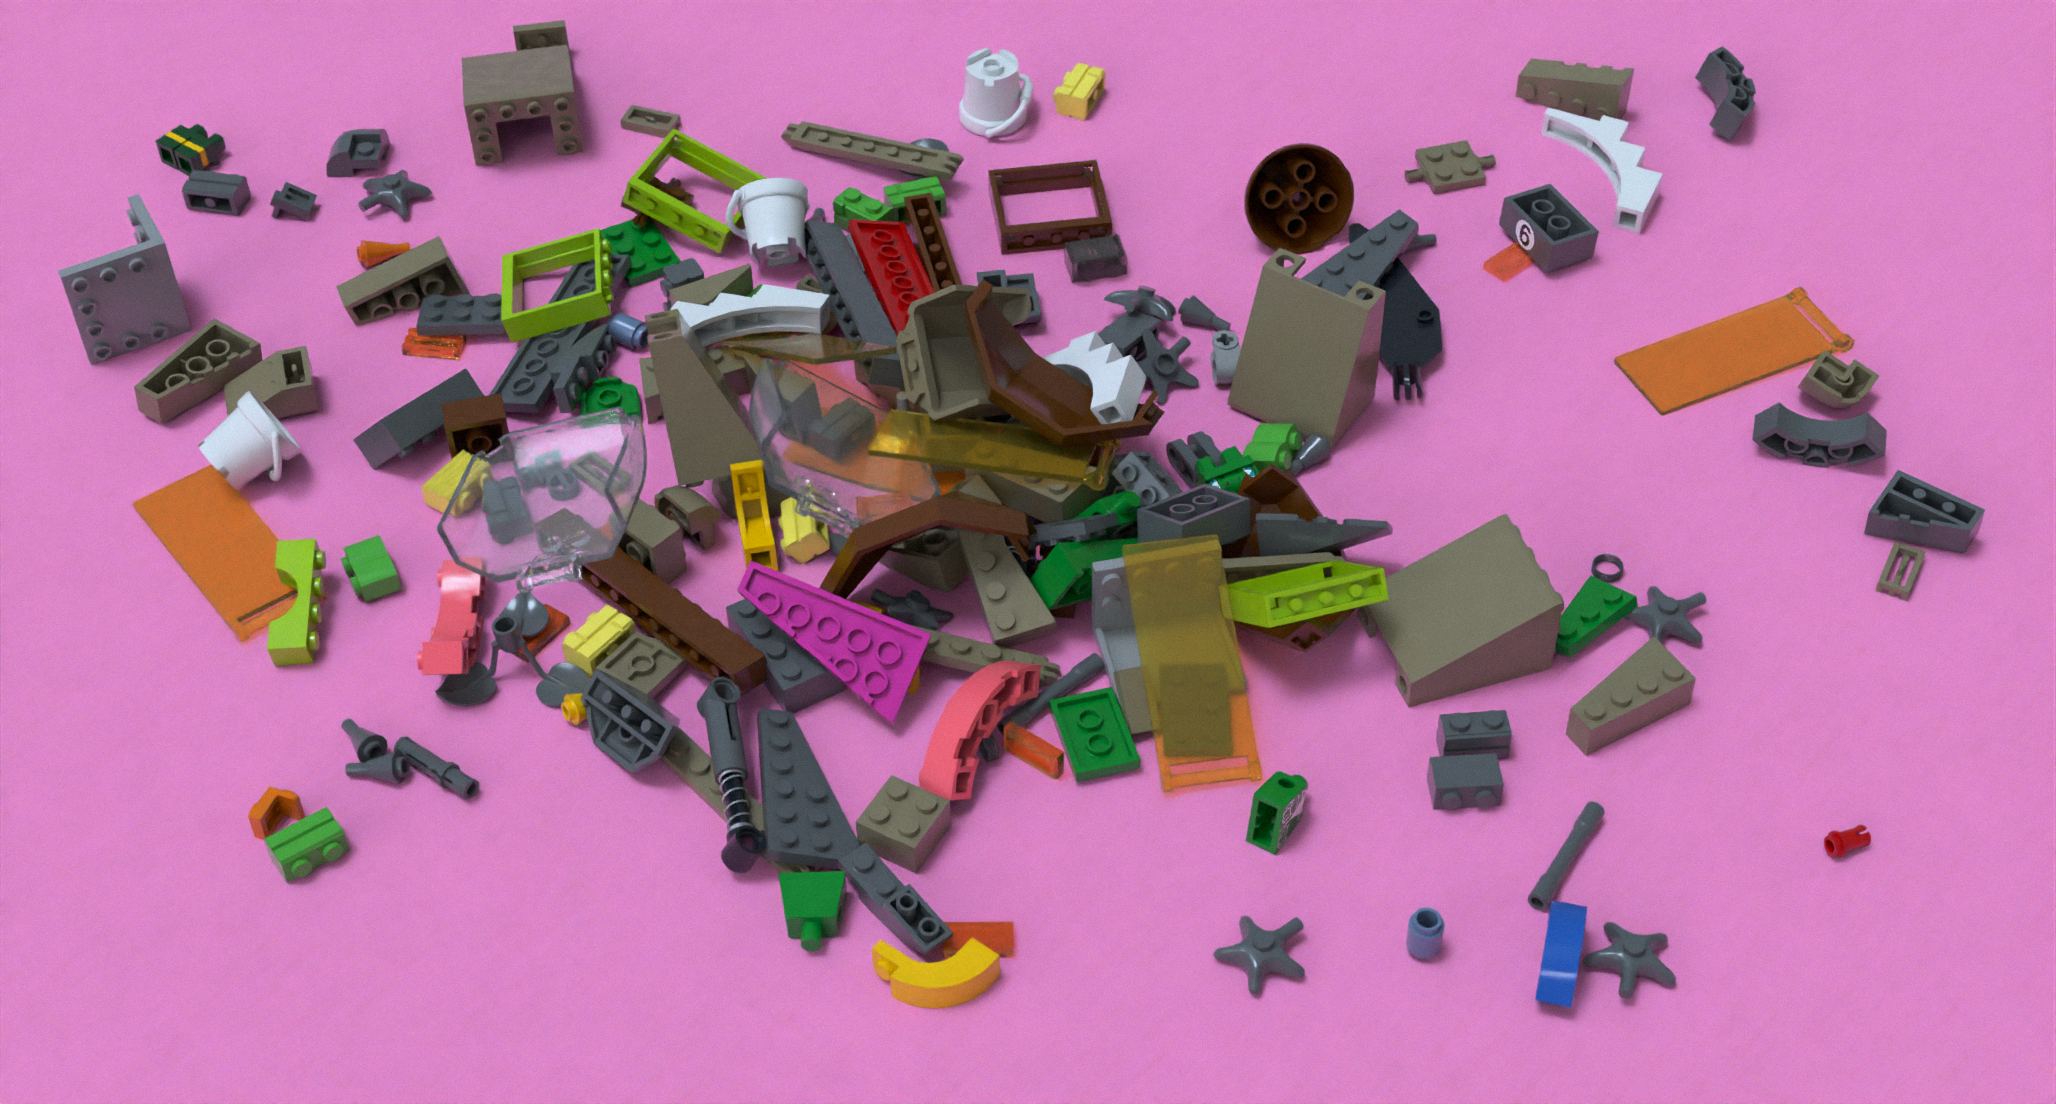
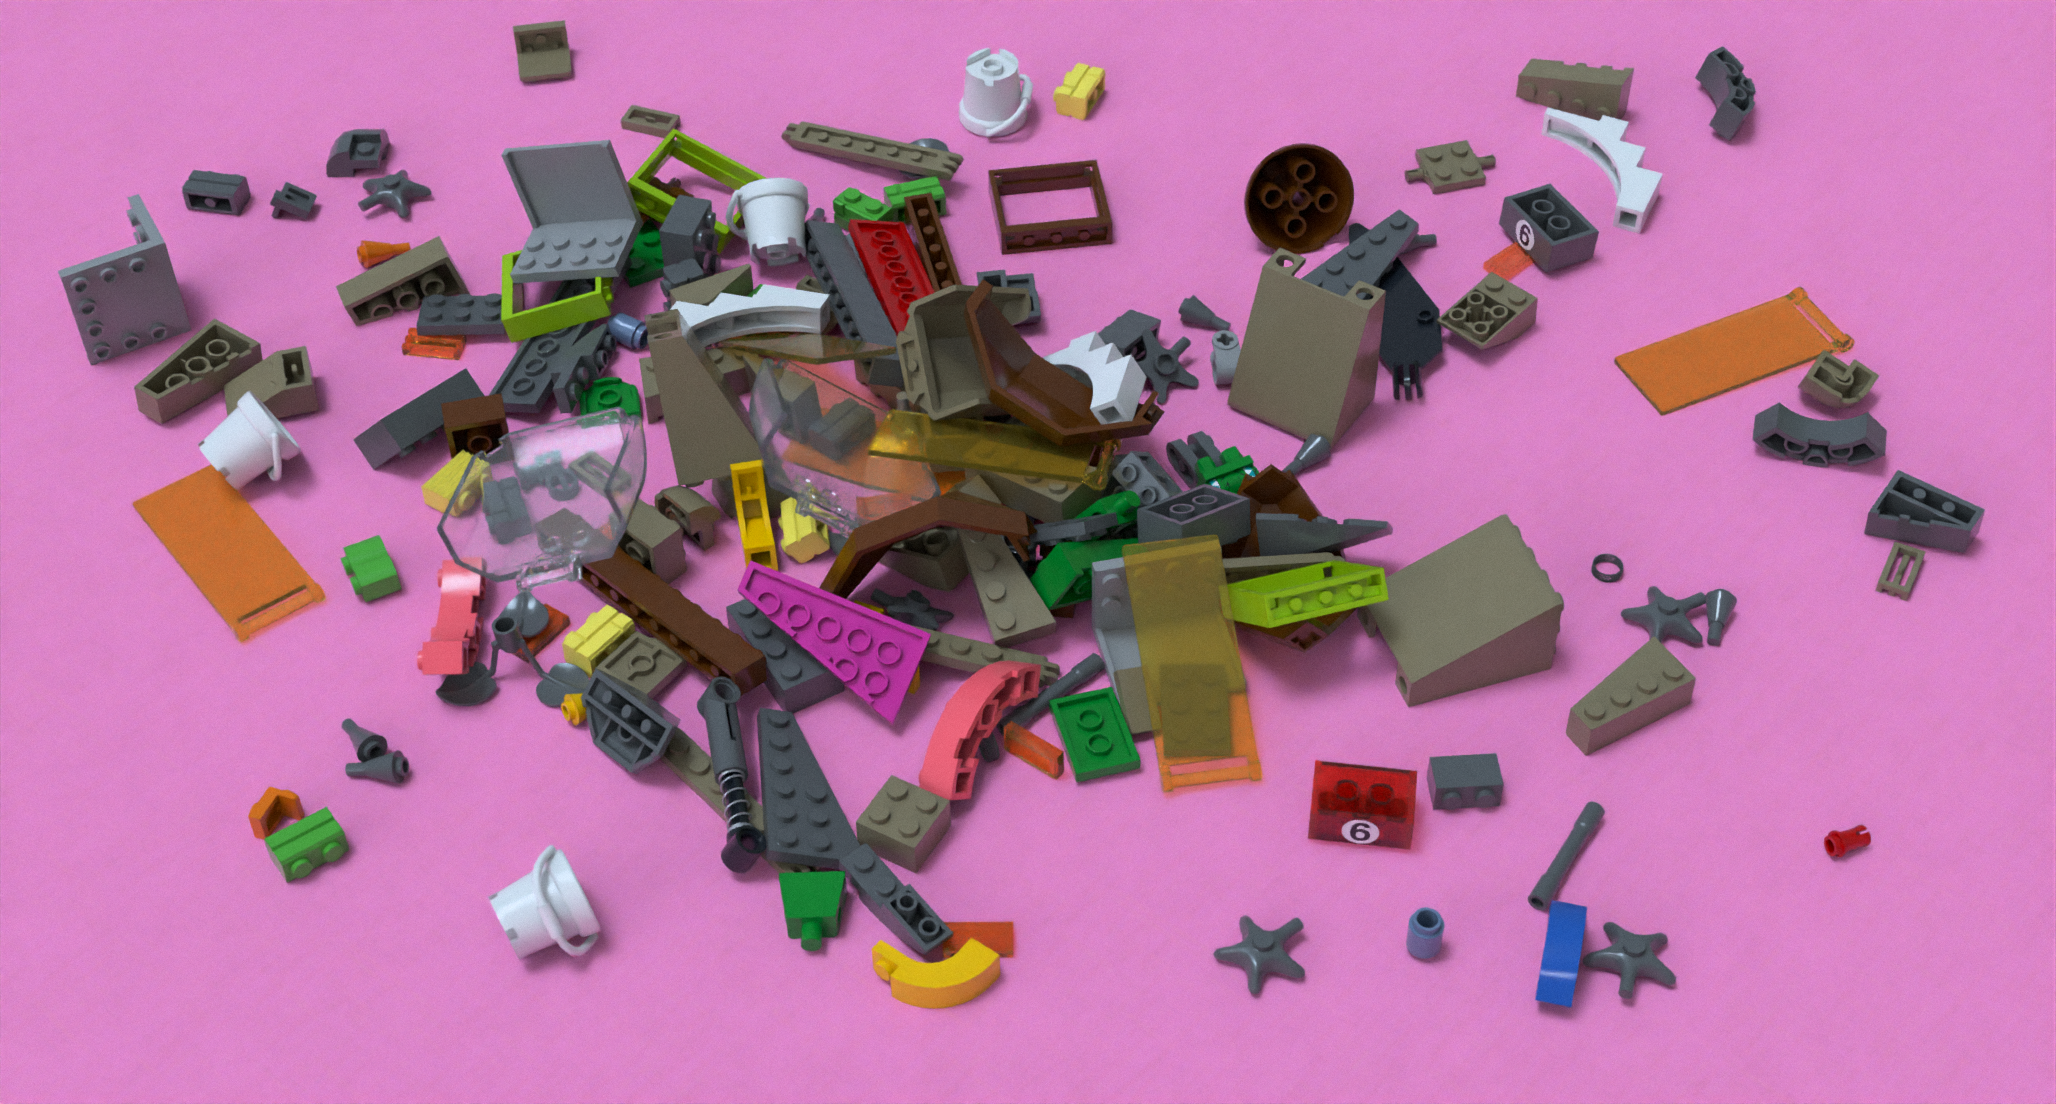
(189, 148): dark green hips -> none
(294, 634): lime arch -> none
(446, 773): dark grey pin -> none
(517, 88): dark tan windscreen -> none
(546, 908): none -> white piece
(577, 211): none -> light grey bracket
(691, 234): none -> dark grey brick
(1095, 258): clear smoke brick -> none
(1143, 301): dark grey animal -> none
(1274, 445): bright green brick -> none
(1278, 797): green torso -> none
(1363, 804): none -> clear red brick
(1474, 733): dark grey brick -> none
(1491, 313): none -> slope
(1591, 614): green wing -> none
(1719, 607): none -> dark grey cone

